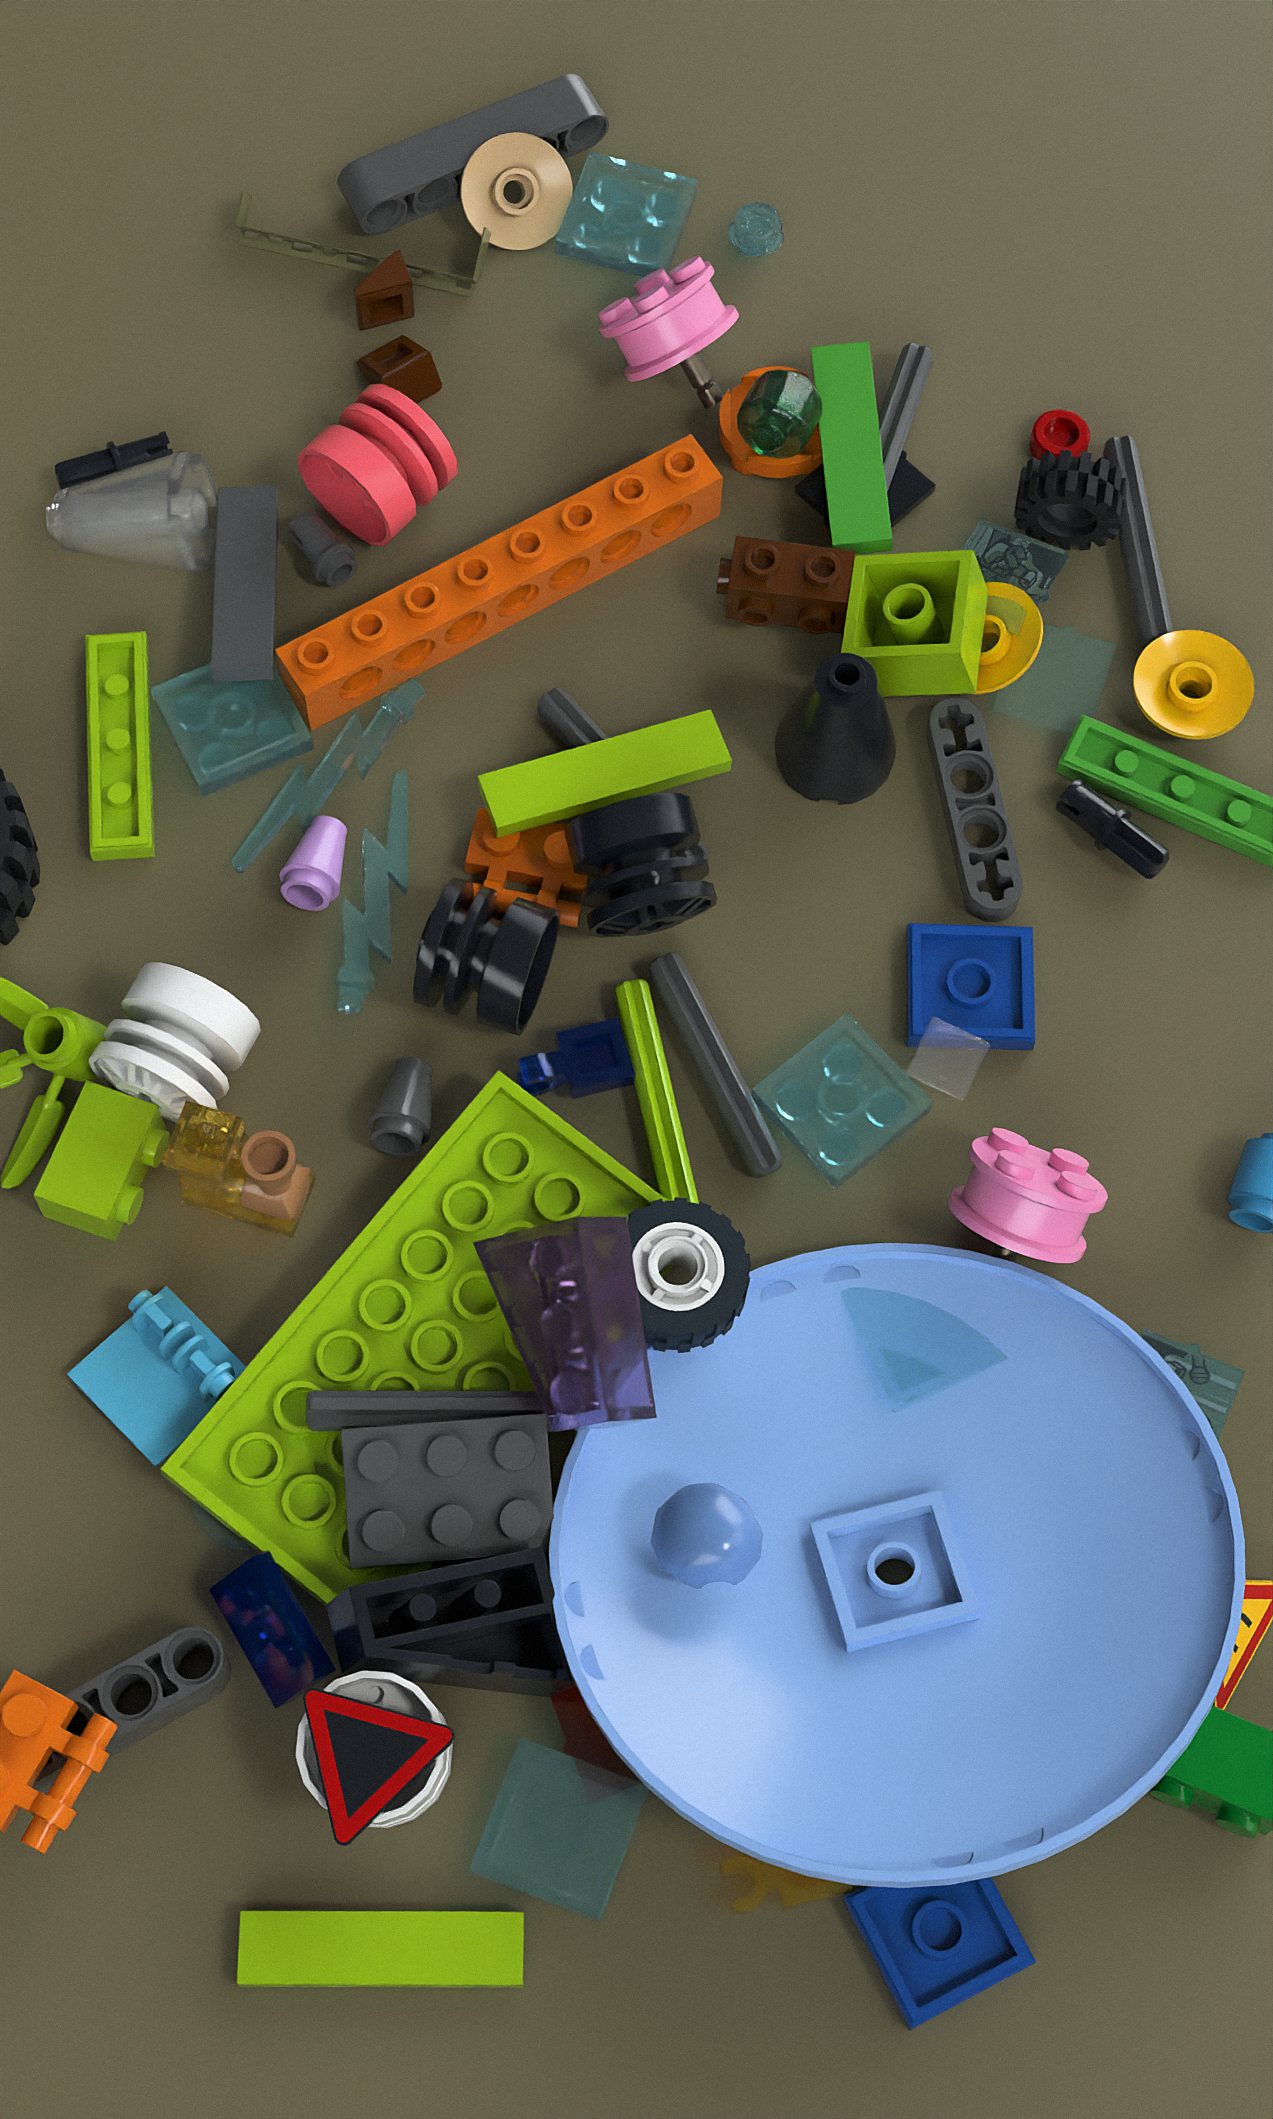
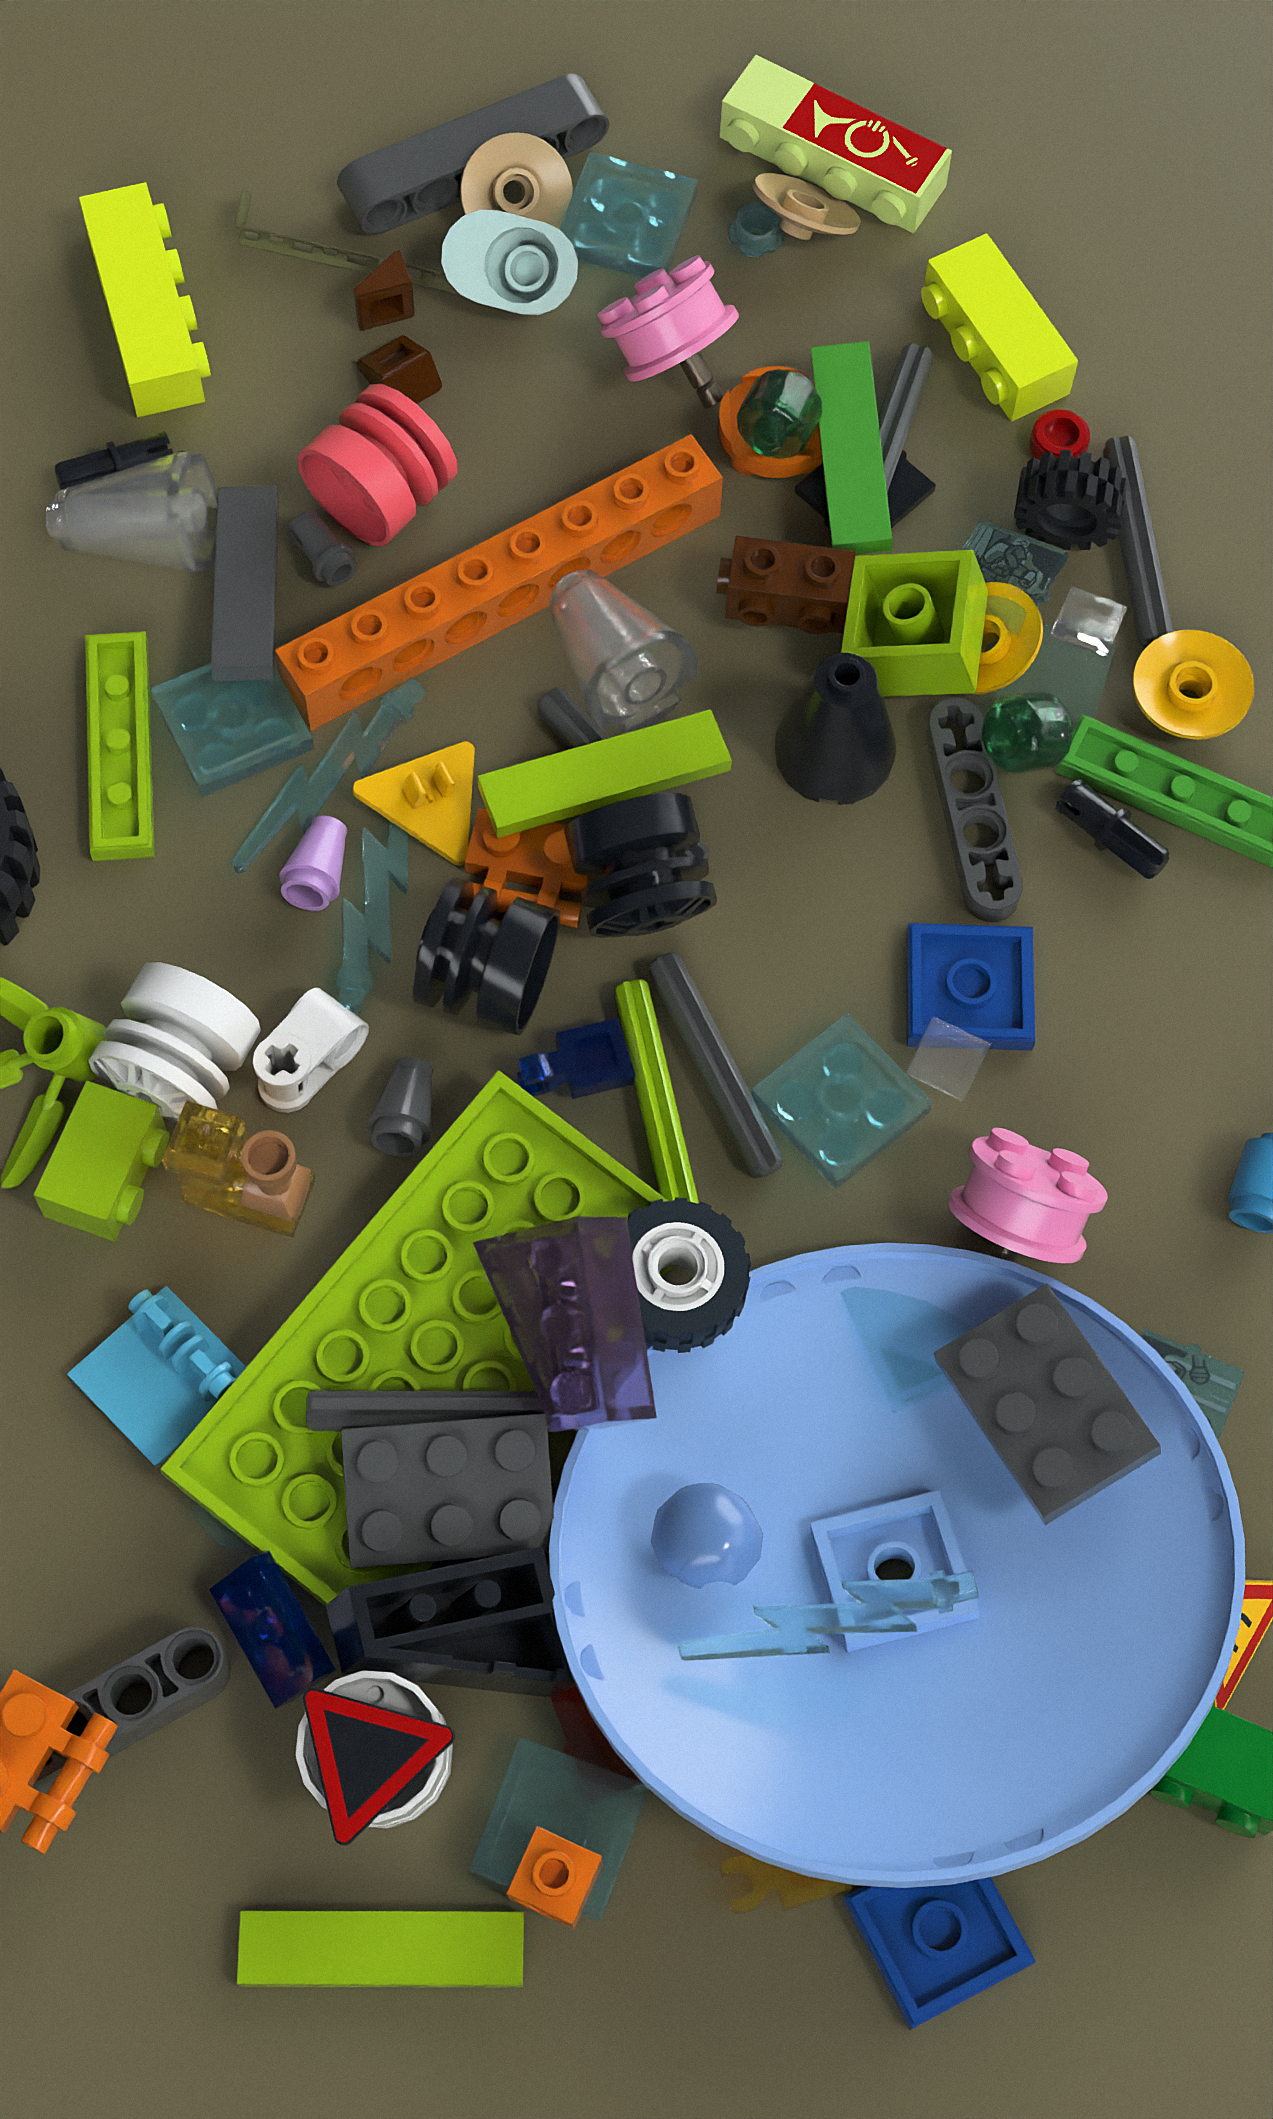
(143, 299): none -> neon yellow brick
(314, 1043): none -> white piece
(427, 798): none -> yellow piece
(509, 262): none -> light aqua piece
(555, 1877): none -> orange brick
(619, 652): none -> clear cone
(805, 207): none -> tan dish
(834, 144): none -> yellowish green brick
(875, 1613): none -> clear light blue piece
(998, 327): none -> neon yellow brick
(1027, 732): none -> clear green head
(1047, 1404): none -> dark grey plate
(1088, 621): none -> clear tile

